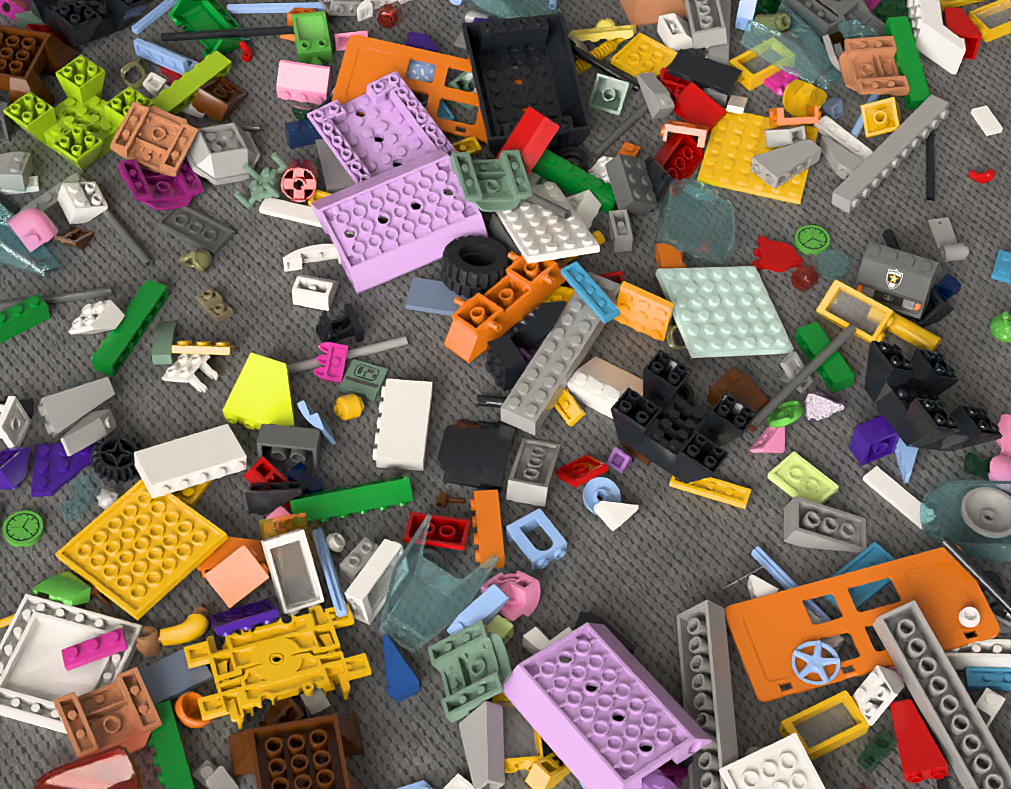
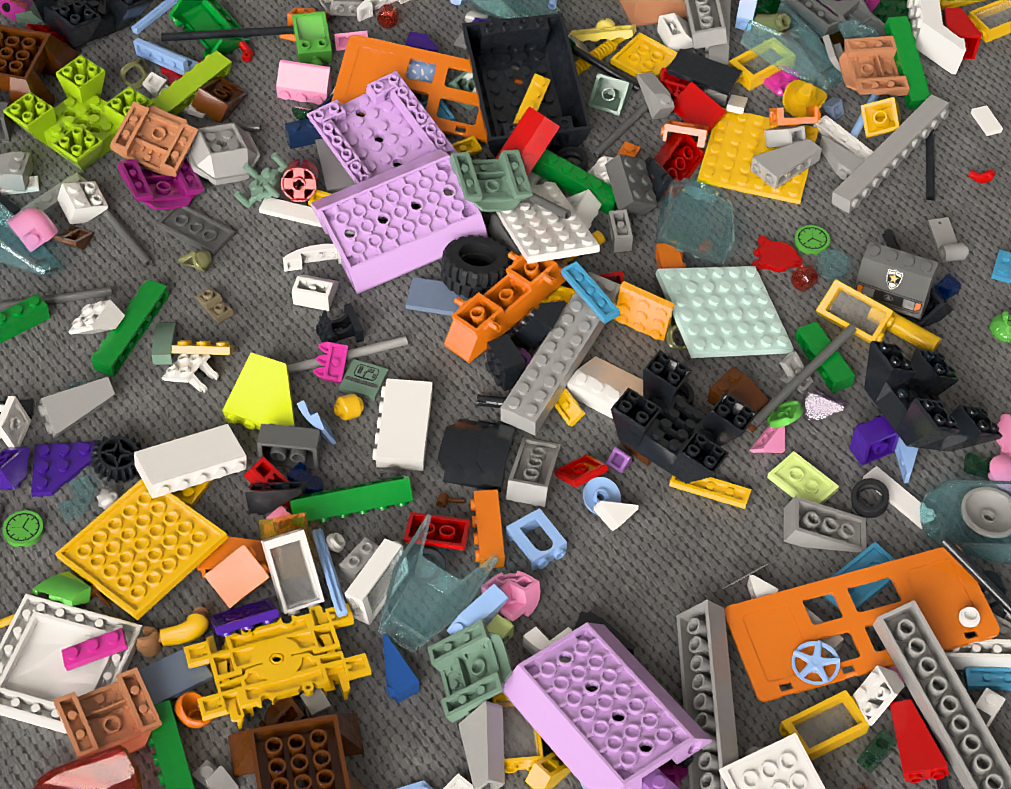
(88, 431): light grey slope -> none
(271, 7): light blue axle -> none
(533, 95): none -> yellow plate
(785, 581): light blue axle -> none
(870, 512): none -> black tyre

